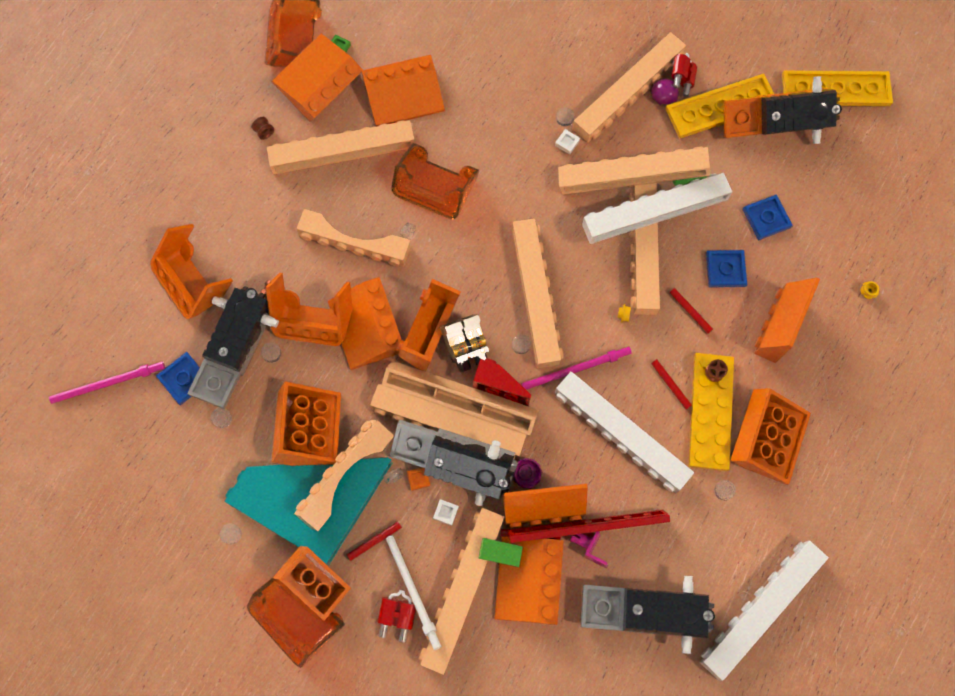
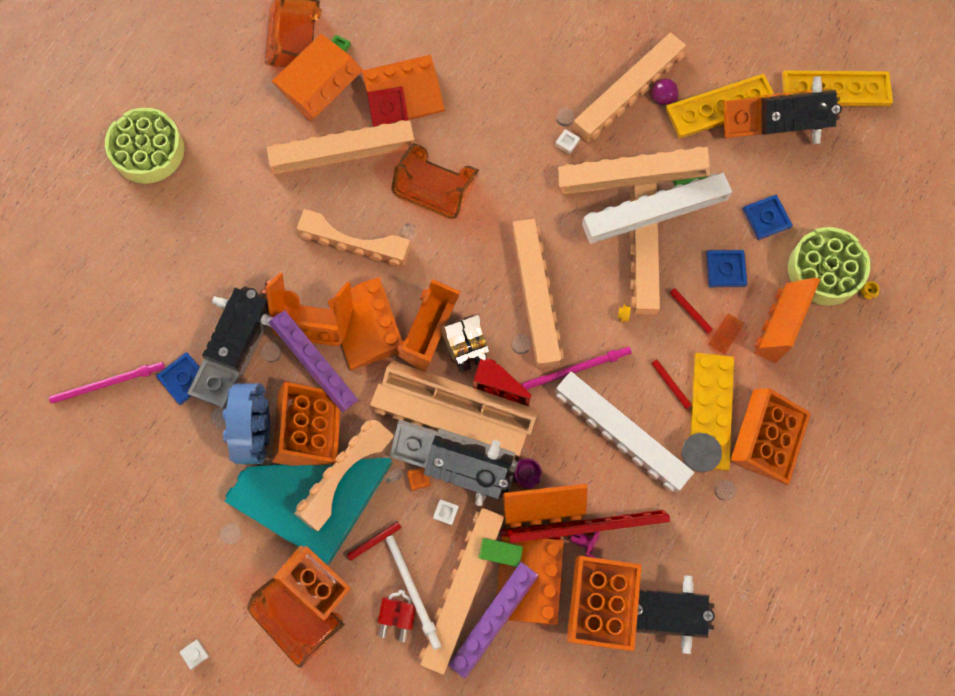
(144, 145): none -> yellowish green brick
(180, 276): orange windscreen -> none
(194, 654): none -> white plate
(247, 423): none -> medium blue brick
(262, 127): copper wheel -> none
(313, 361): none -> medium lavender plate
(387, 106): none -> red tile
(493, 620): none -> medium lavender plate
(604, 603): none -> orange slope
(684, 73): red piece -> none
(701, 452): none -> flat silver tile
(720, 369): copper wheel -> none
(726, 333): none -> clear orange slope
(763, 610): white brick -> none
(834, 259): none -> yellowish green brick

